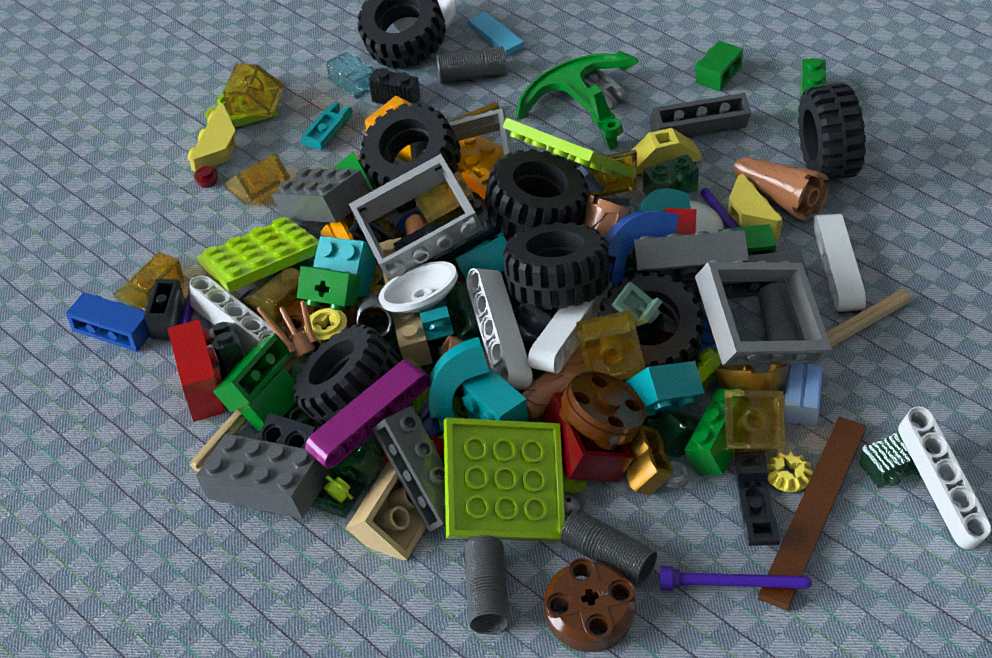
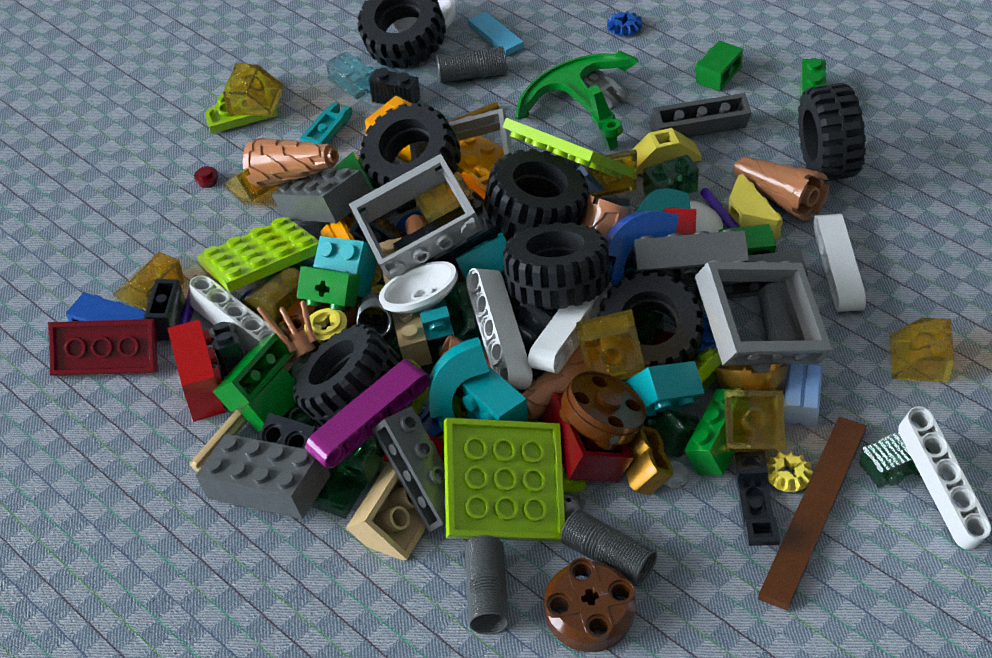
(103, 347): none -> dark red tile
(215, 141): light yellow slope -> none
(281, 161): none -> nougat cone
(337, 489): lime plate -> none
(631, 27): none -> blue gear
(643, 307): sand green bracket -> none
(673, 578): dark purple piece -> none
(868, 316): tan axle -> none
(923, 351): none -> clear yellow slope

